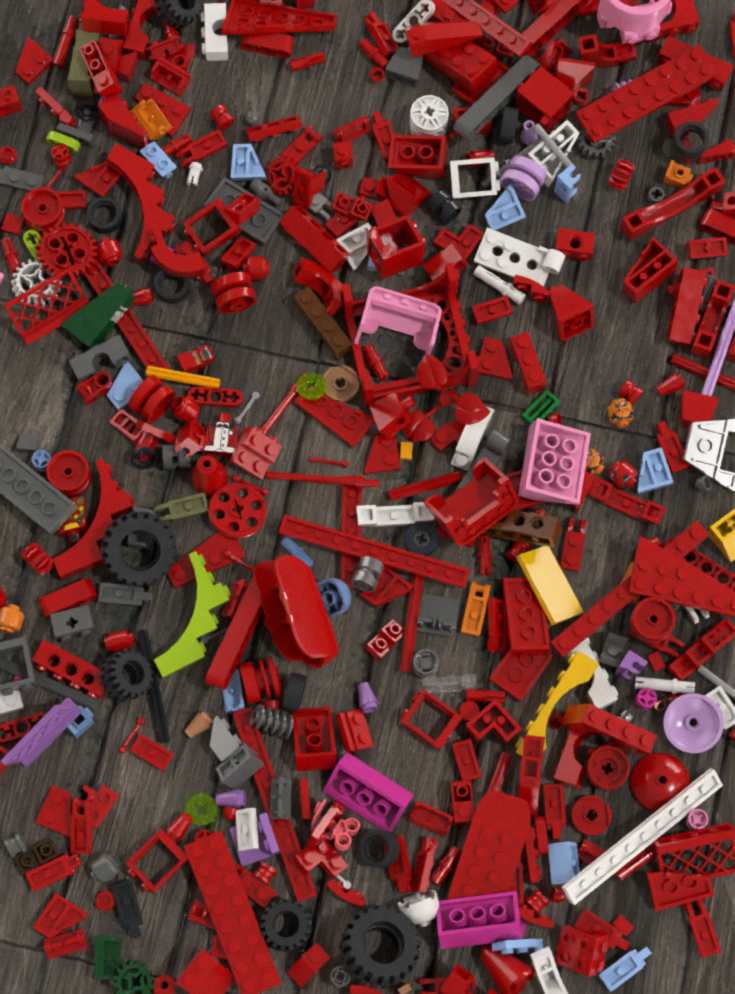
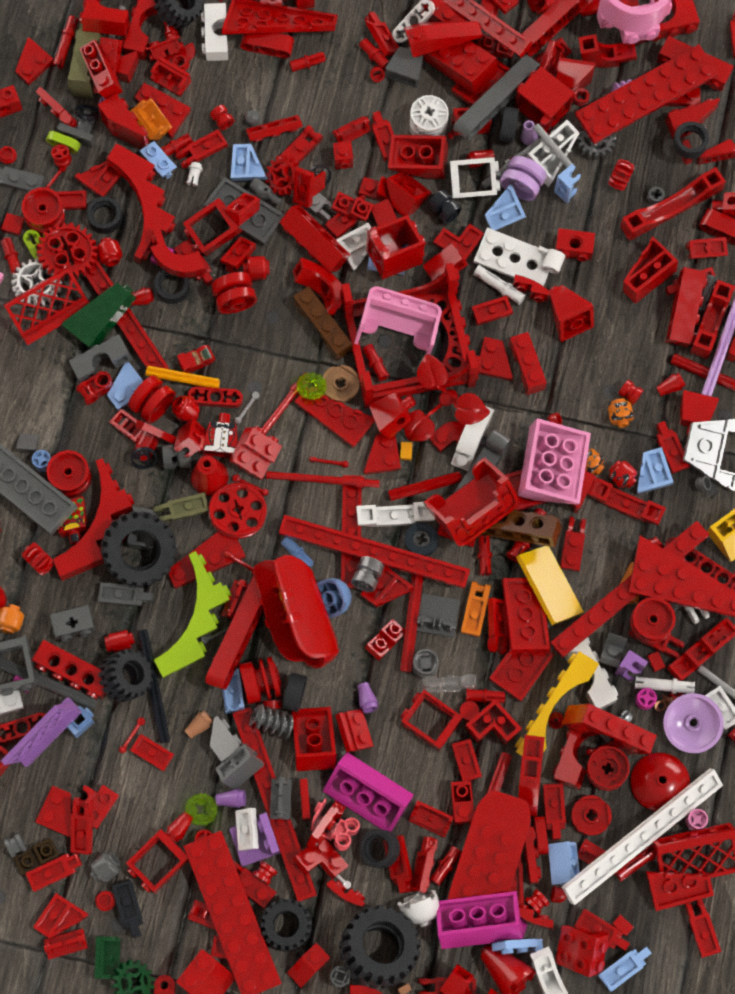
(68, 597): red beam -> none
(229, 813): red hinge -> none
(551, 398): green tile -> none
(677, 176): orange brick -> none

